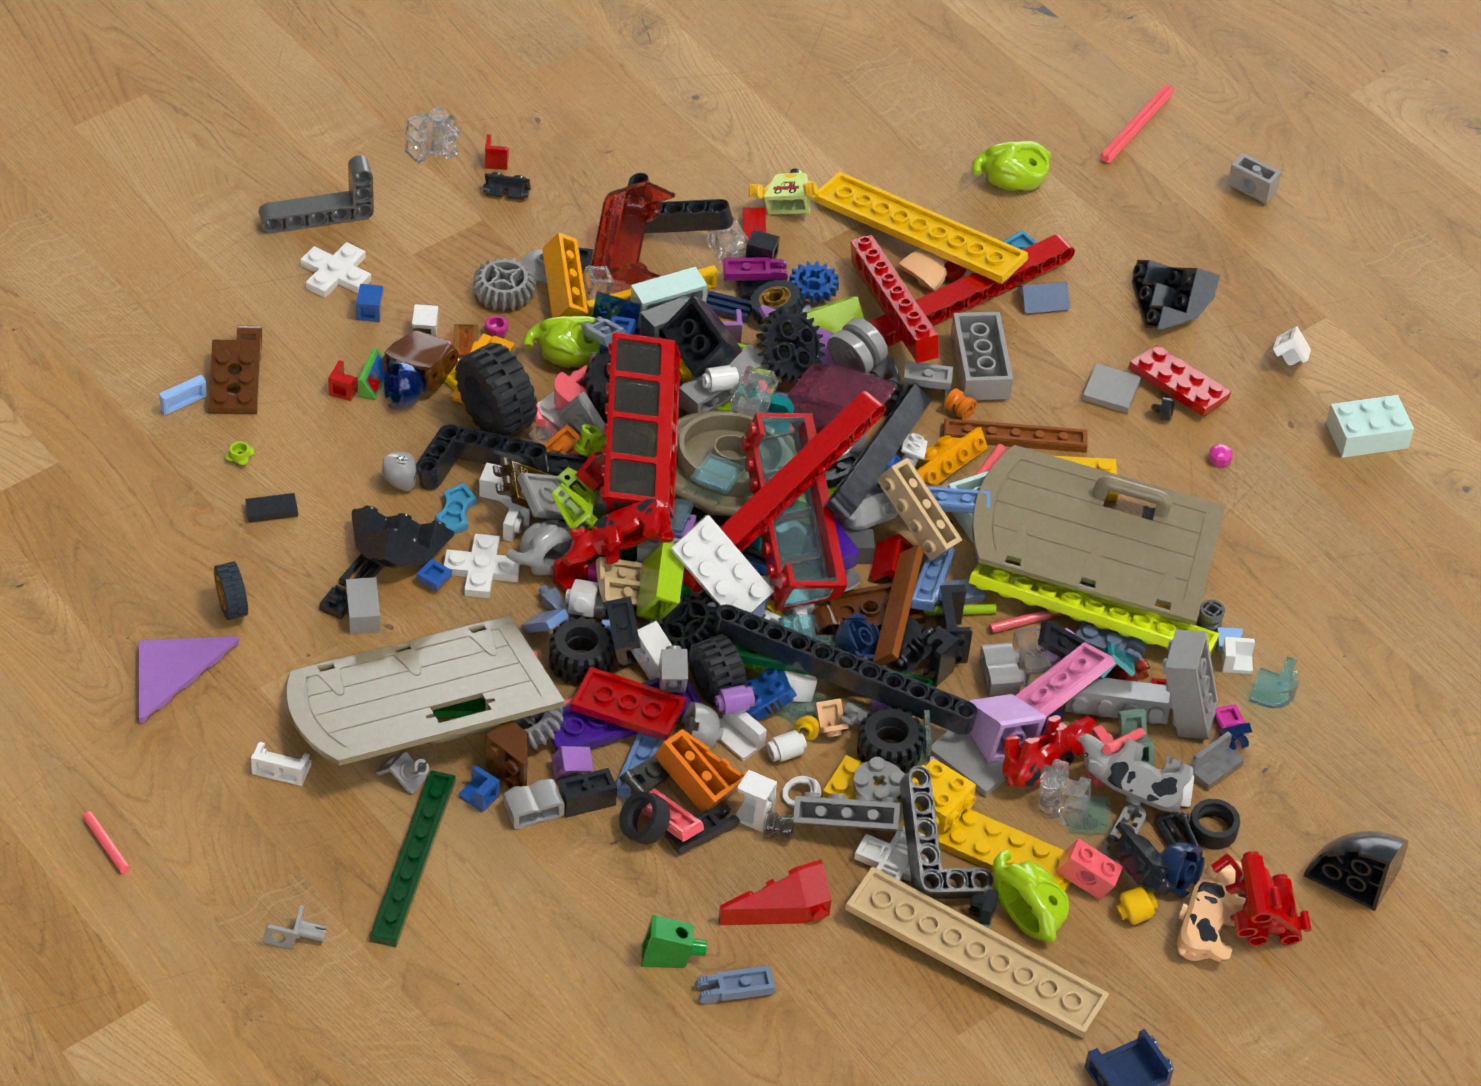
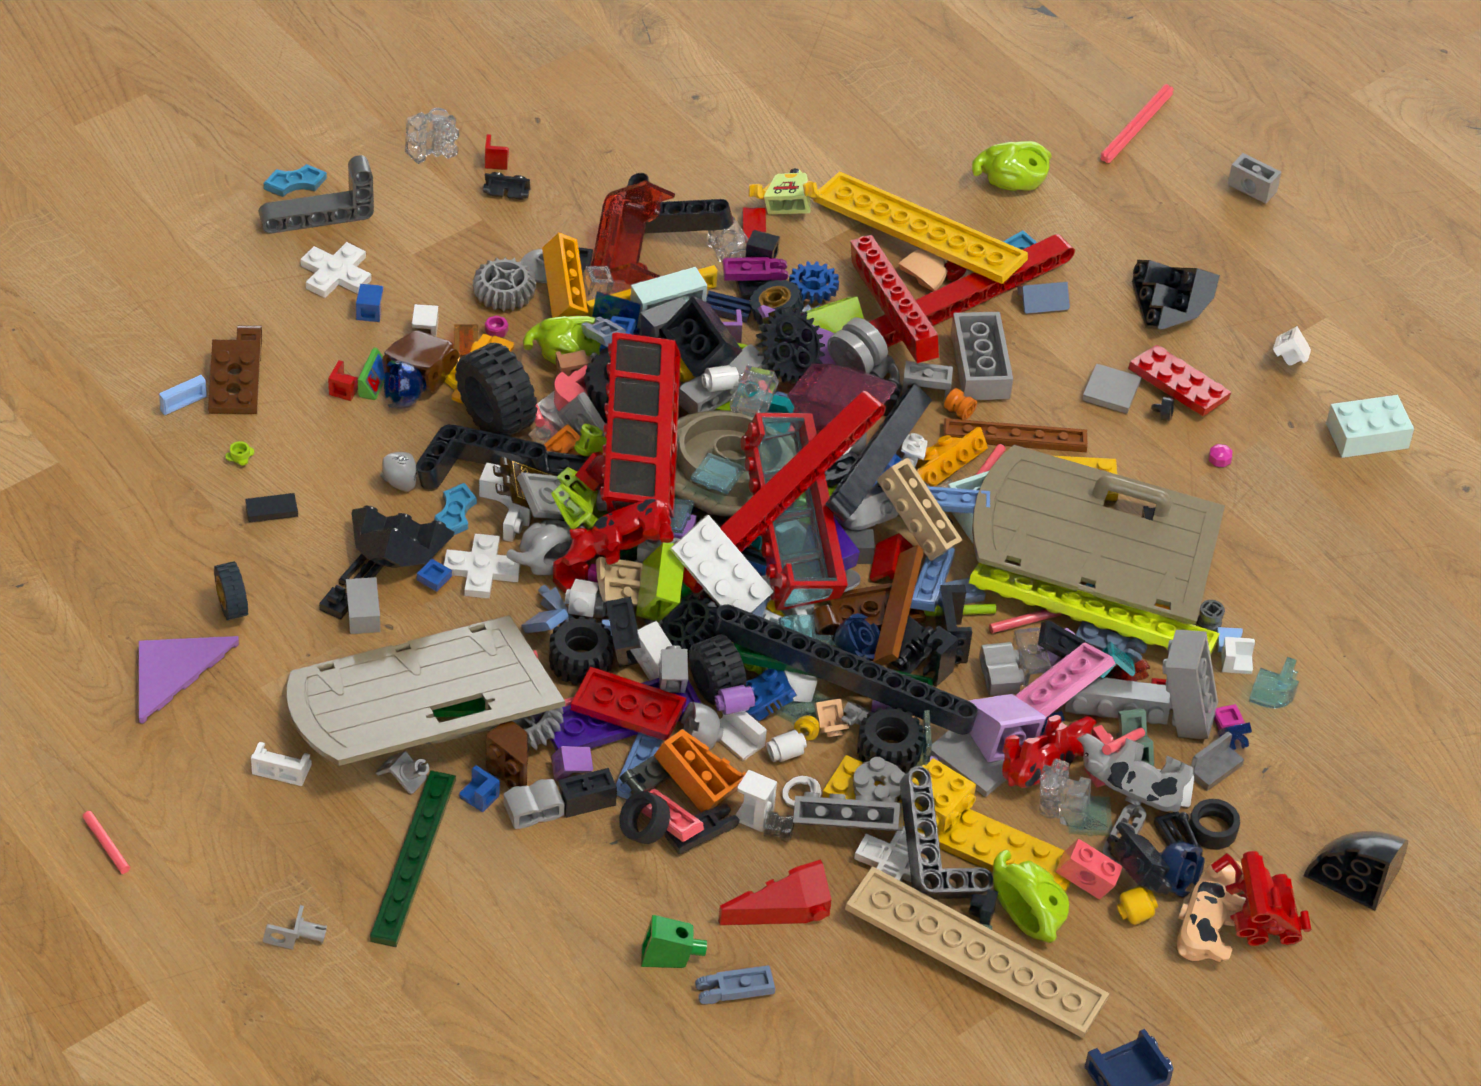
(305, 178): none -> dark azure tile
(571, 362): none -> nougat brick

